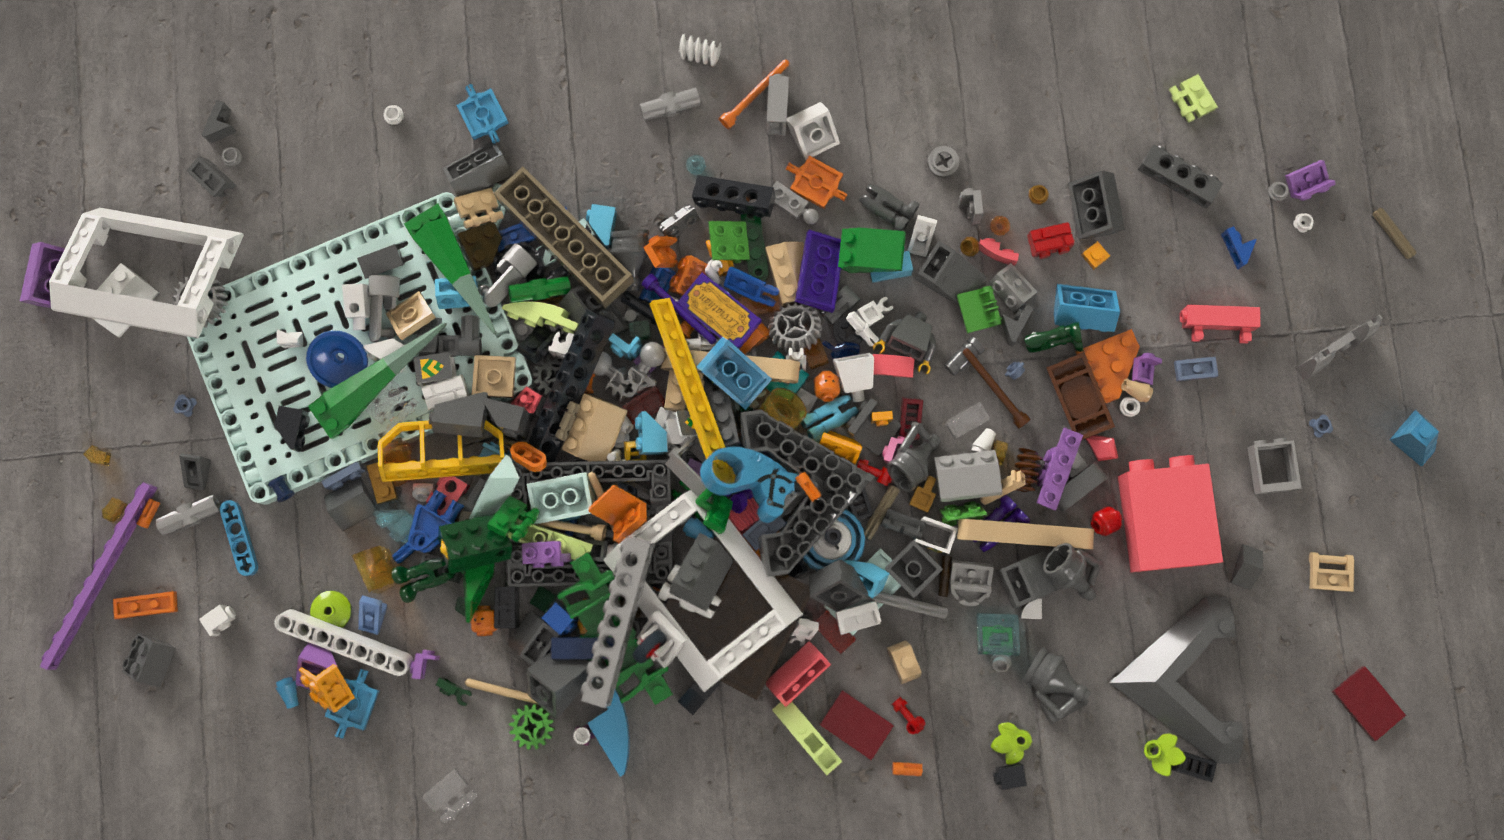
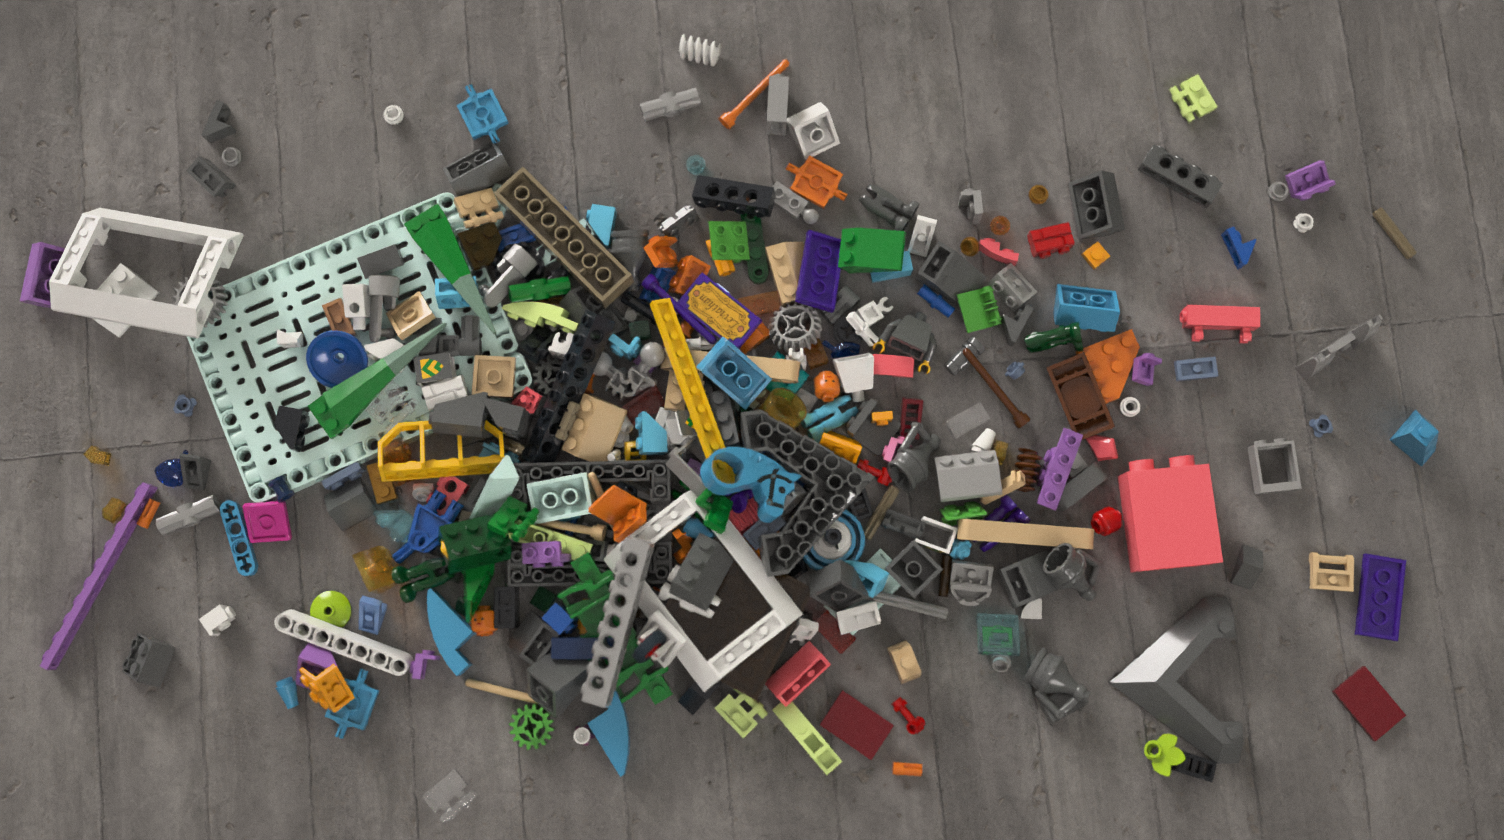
(145, 605): orange tile -> none
(170, 472): none -> clear blue piece
(267, 521): none -> dark pink plate
(336, 317): none -> medium nougat plate
(448, 688): dark green plate -> none
(449, 631): none -> dark azure slope
(531, 459): orange plate -> none
(685, 542): none -> orange bracket
(711, 270): white arm -> none
(737, 716): none -> yellowish green plate
(749, 286): blue hinge -> none
(807, 485): orange piece -> none
(923, 497): pearl gold plate -> none
(936, 301): none -> blue pin
(945, 153): light grey gear -> none
(960, 549): none -> medium azure plant
(1008, 743): lime plate -> none
(1010, 776): black brick -> none
(1140, 391): tan cone -> none
(1380, 597): none -> dark purple tile

